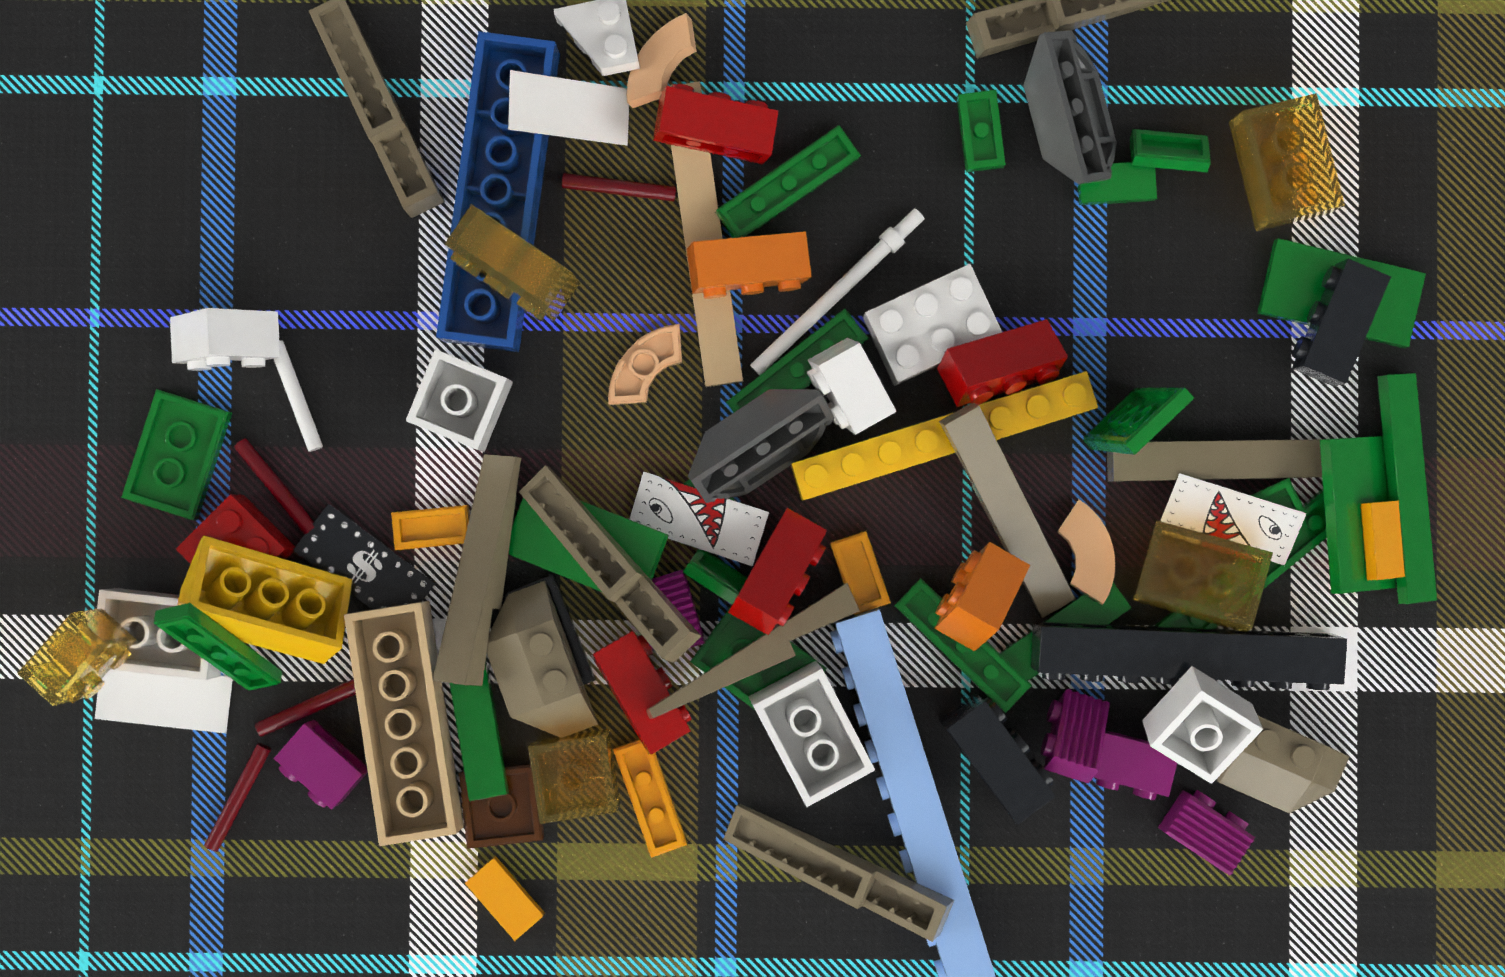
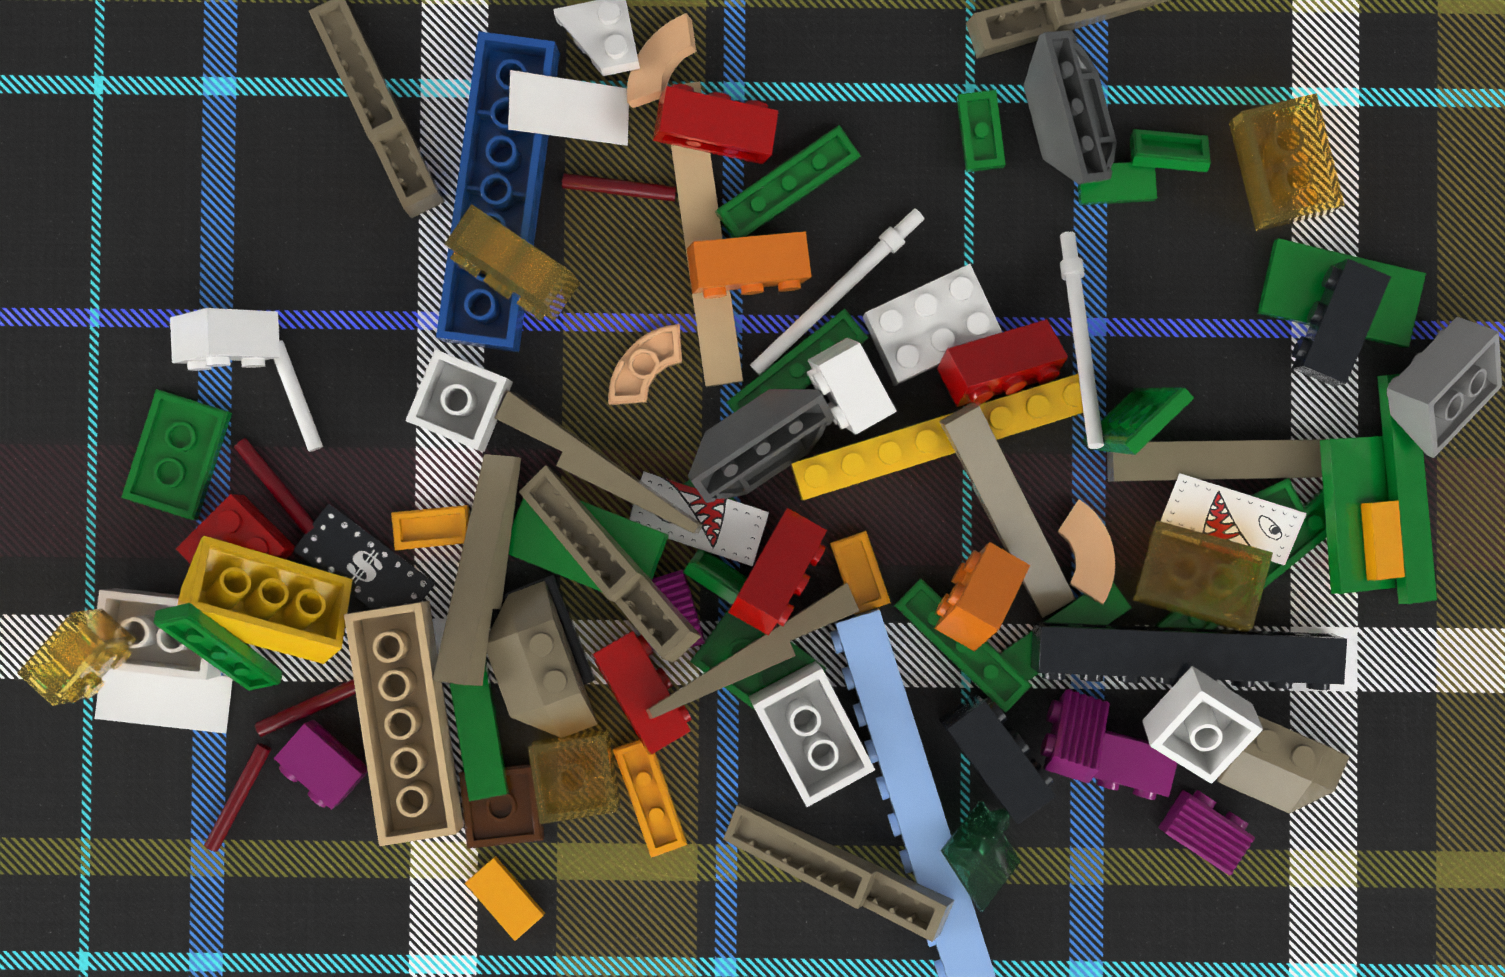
(588, 462): none -> dark tan slope
(982, 854): none -> clear green hinge
(1072, 272): none -> white bar
(1446, 384): none -> light grey slope

